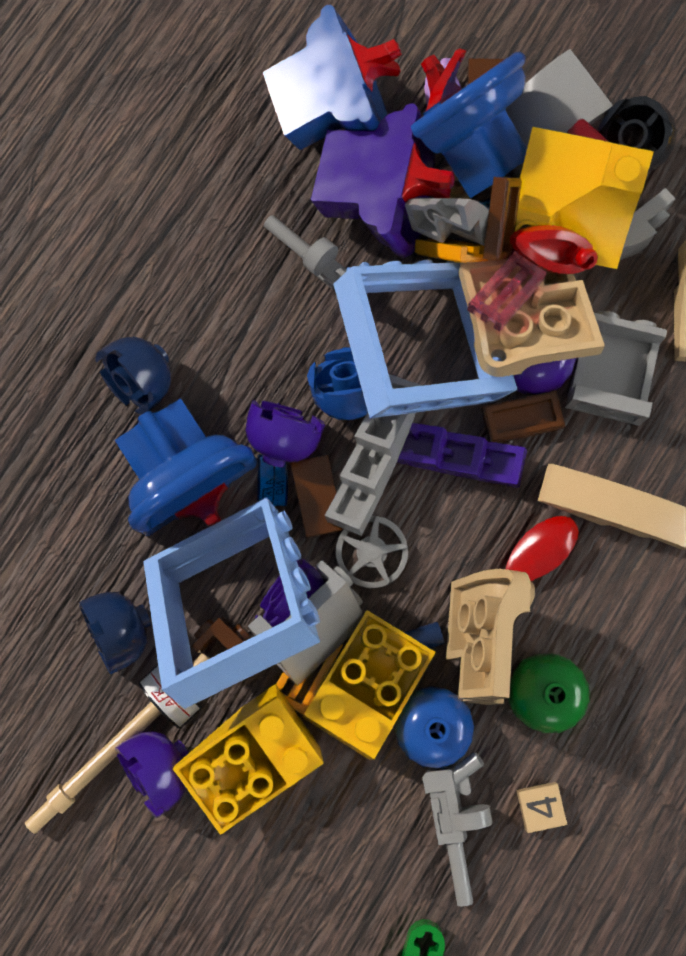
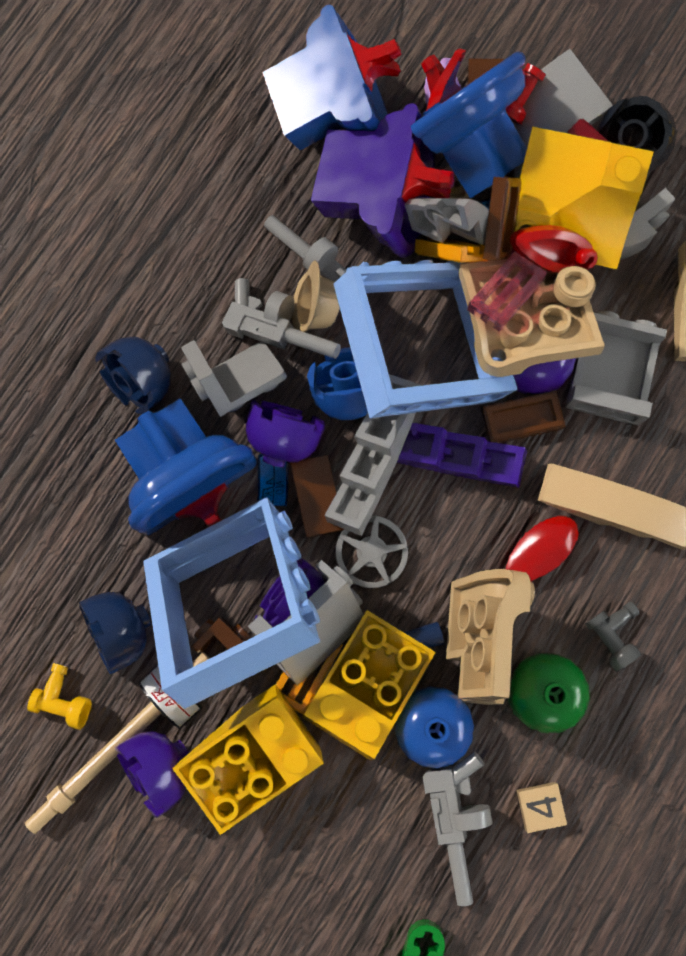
(47, 700): none -> yellow piece
(235, 379): none -> light grey bracket
(273, 324): none -> light grey piece
(314, 301): none -> tan piece
(532, 76): none -> red piece
(574, 286): none -> tan tile
(606, 629): none -> dark grey piece

